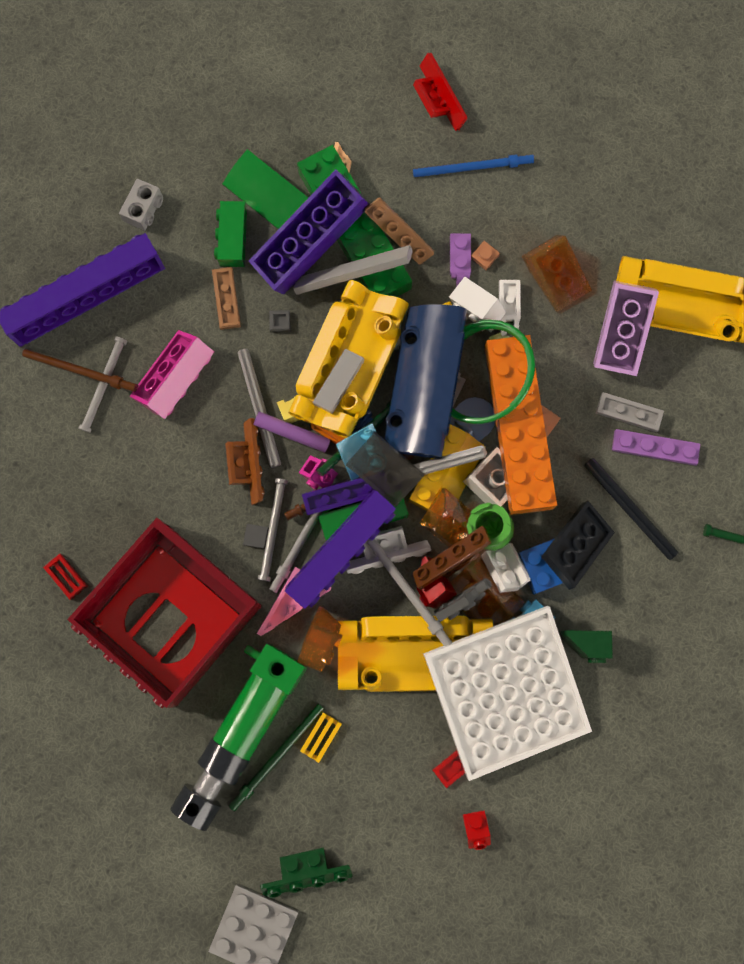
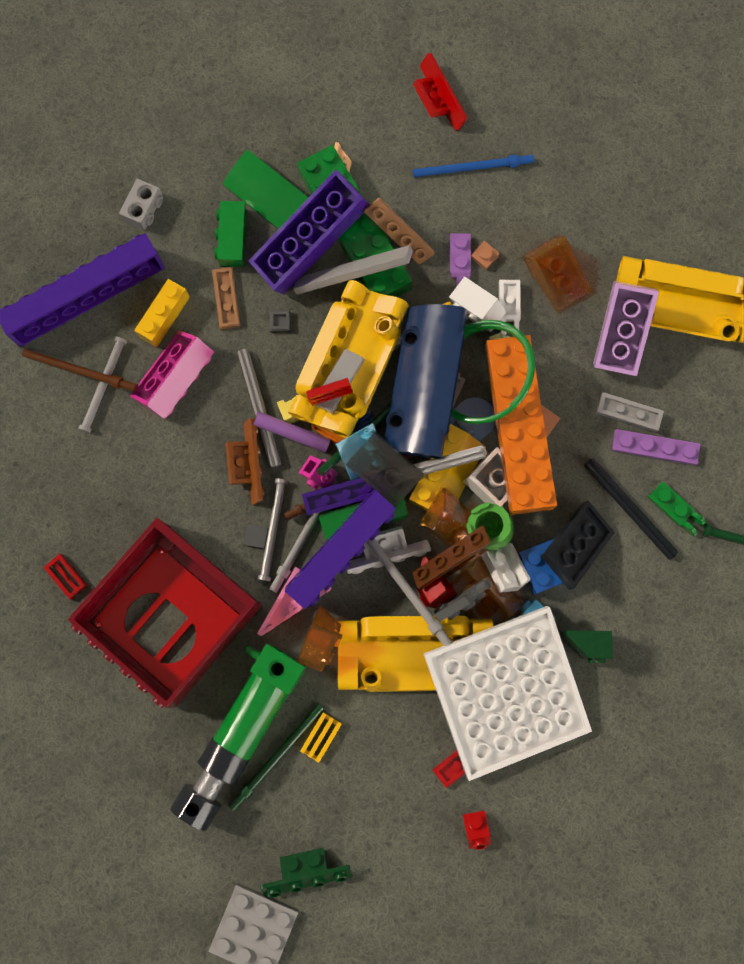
(162, 313): none -> yellow brick
(329, 391): none -> red tile
(675, 508): none -> green hinge

